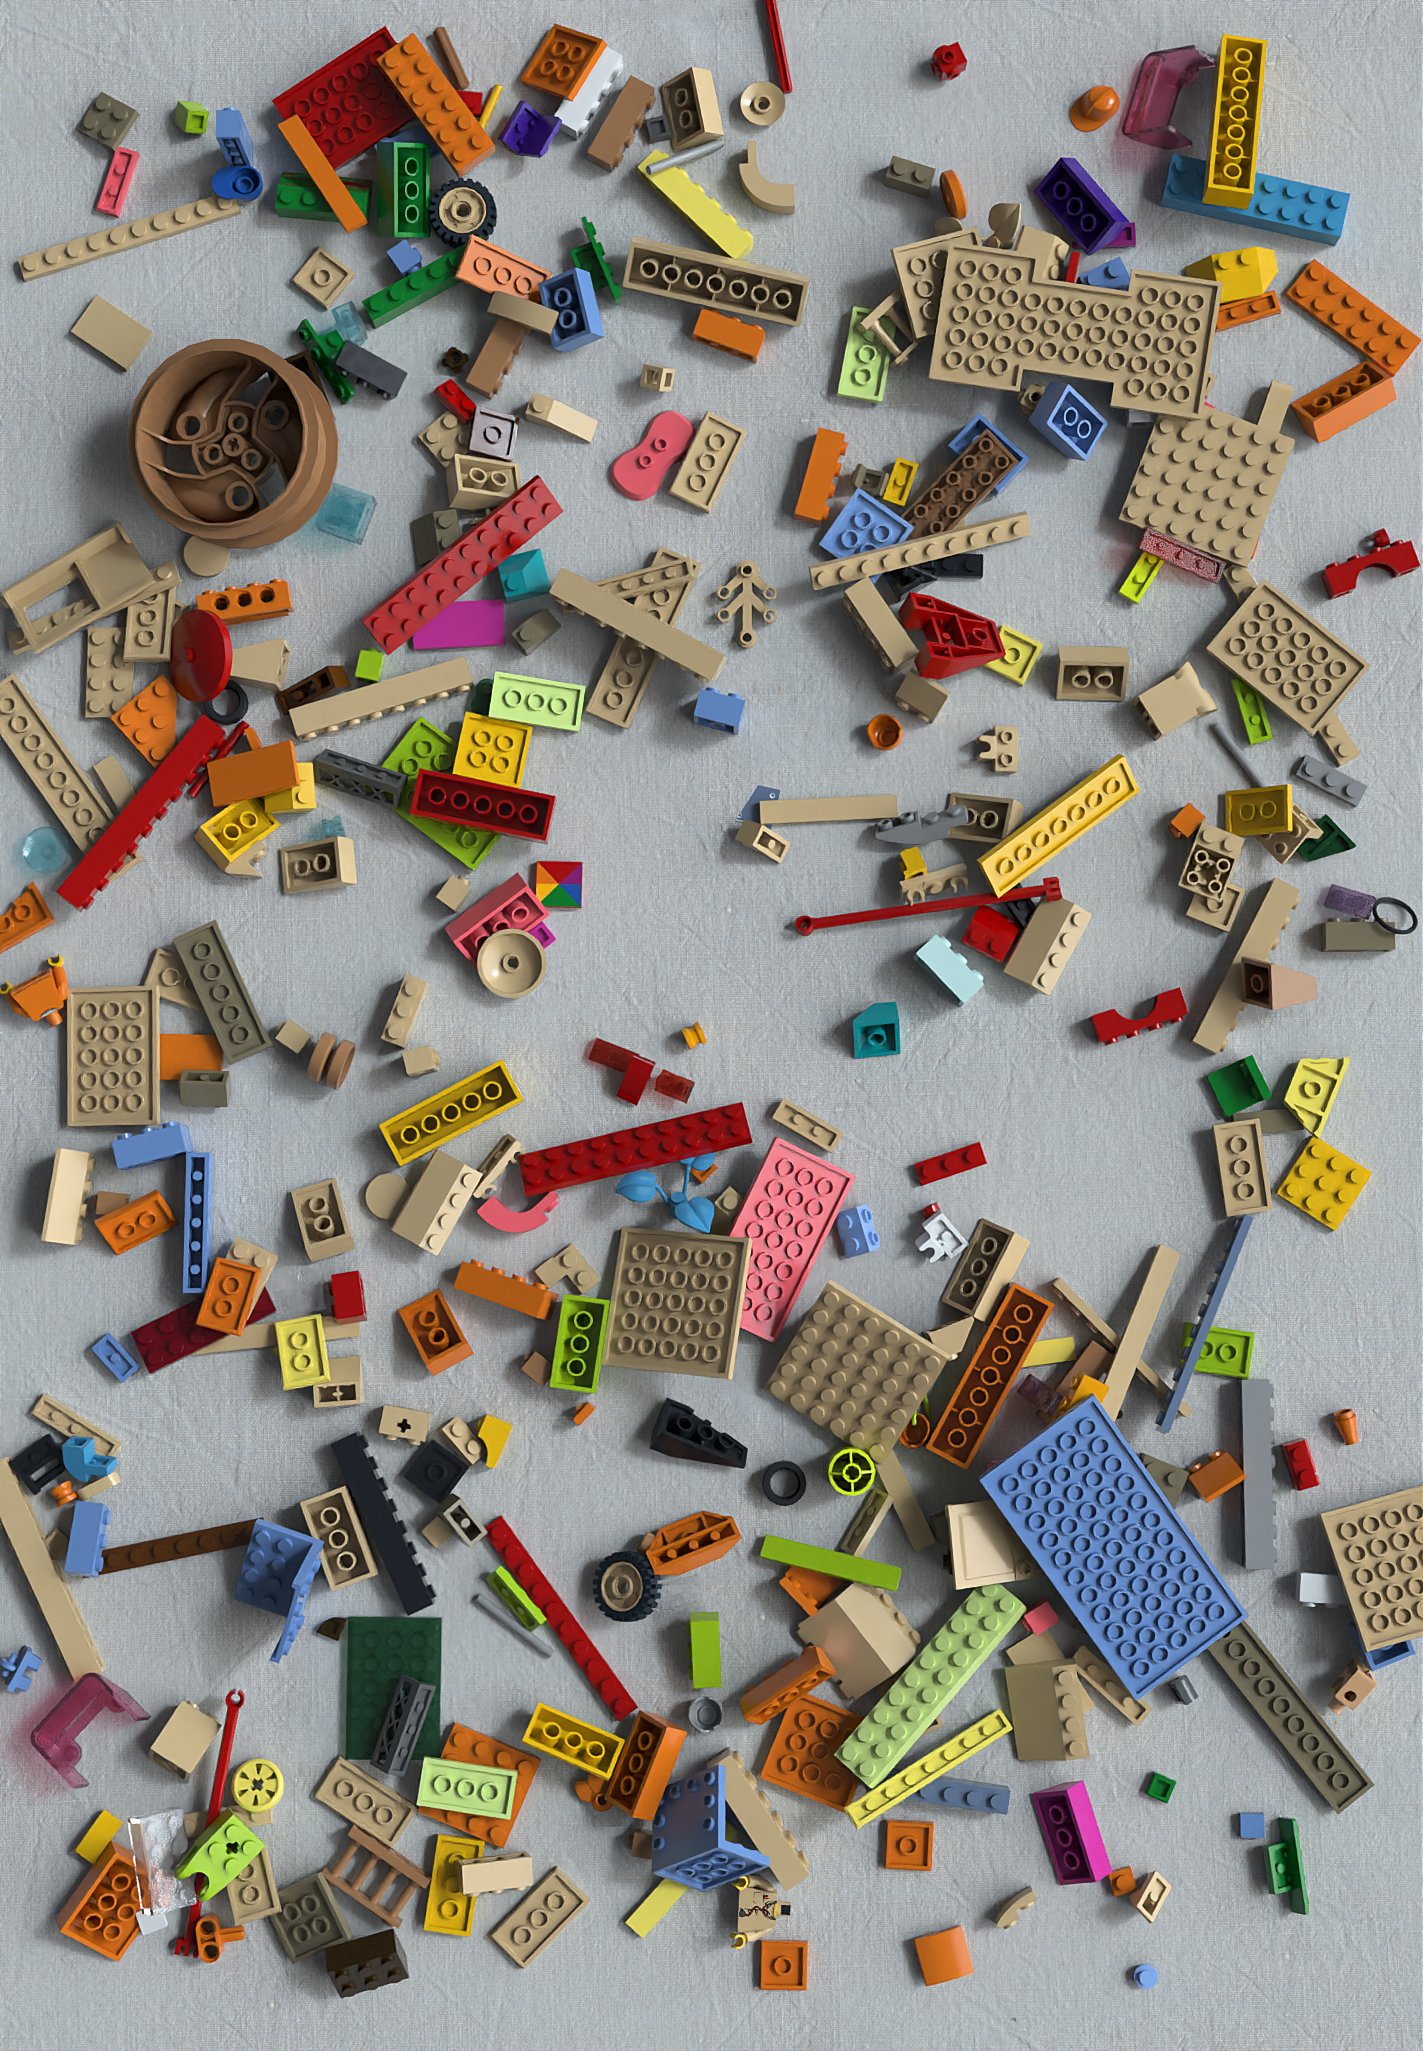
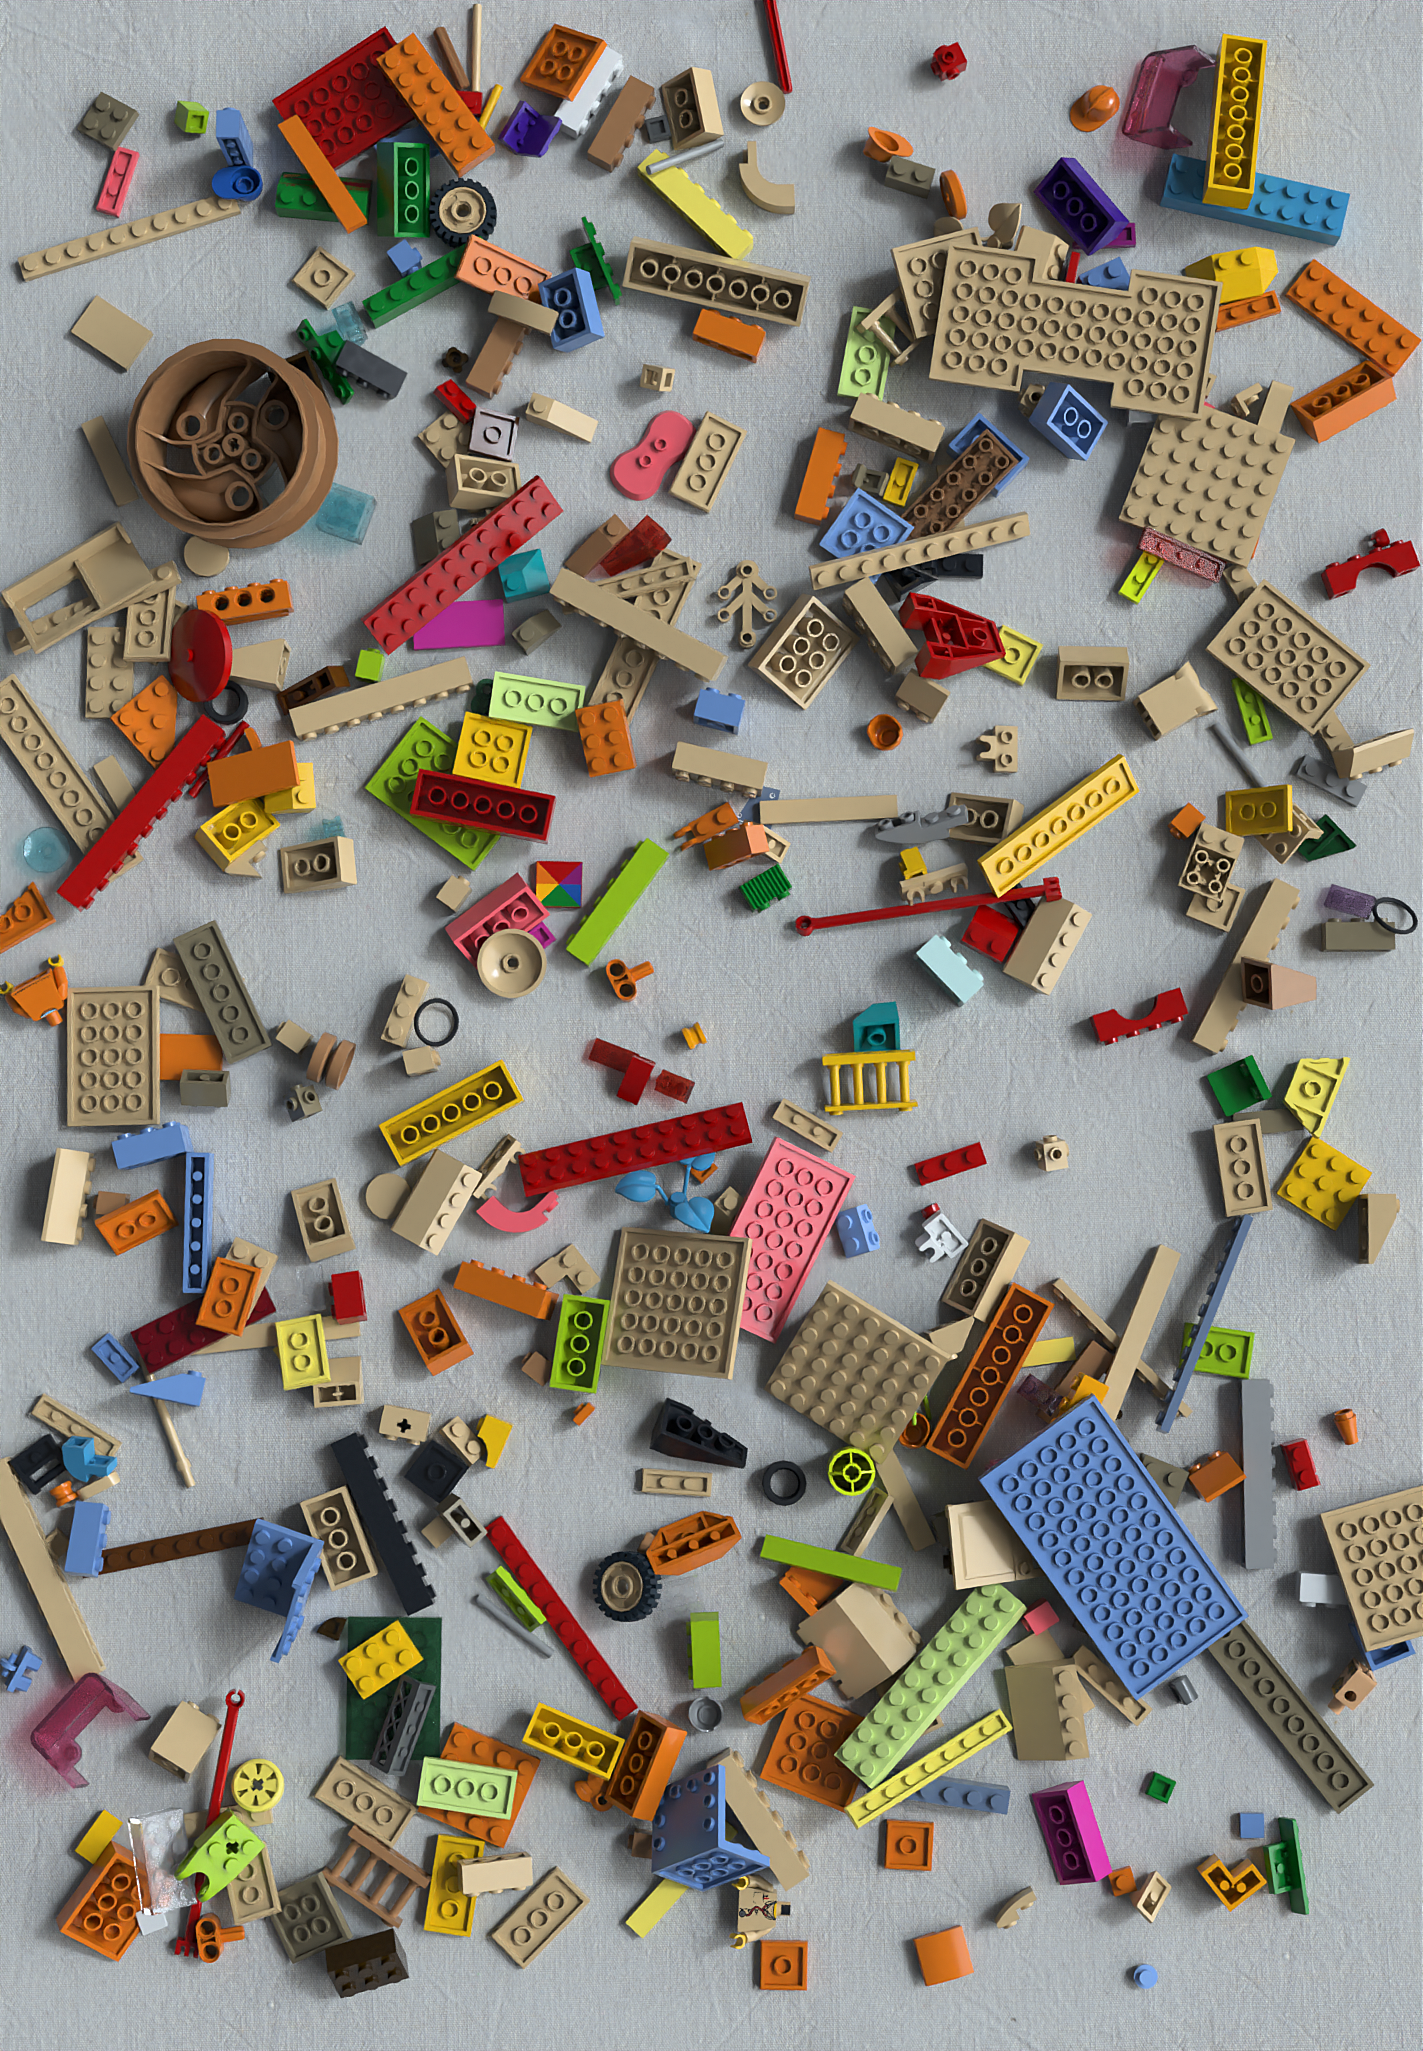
(110, 461): none -> tan tile
(180, 1389): none -> medium blue slope
(182, 1463): none -> tan bar
(302, 1102): none -> dark tan brick
(360, 773): dark grey fence -> none
(380, 1659): none -> yellow plate
(455, 1027): none -> black tyre
(476, 48): none -> tan bar
(597, 546): none -> medium nougat slope
(606, 738): none -> orange brick
(617, 902): none -> lime brick
(628, 977): none -> orange beam
(639, 545): none -> clear red slope
(676, 1482): none -> tan tile
(708, 826): none -> orange hinge
(719, 769): none -> tan brick
(736, 846): none -> orange brick
(765, 888): none -> green brick
(804, 651): none -> tan slope
(879, 1060): none -> yellow fence
(884, 144): none -> orange piece
(896, 427): none -> tan brick
(1051, 1153): none -> tan brick
(1231, 1886): none -> light orange brick
(1247, 396): none -> tan bracket
(1373, 754): none -> tan slope
(1375, 1220): none -> tan slope

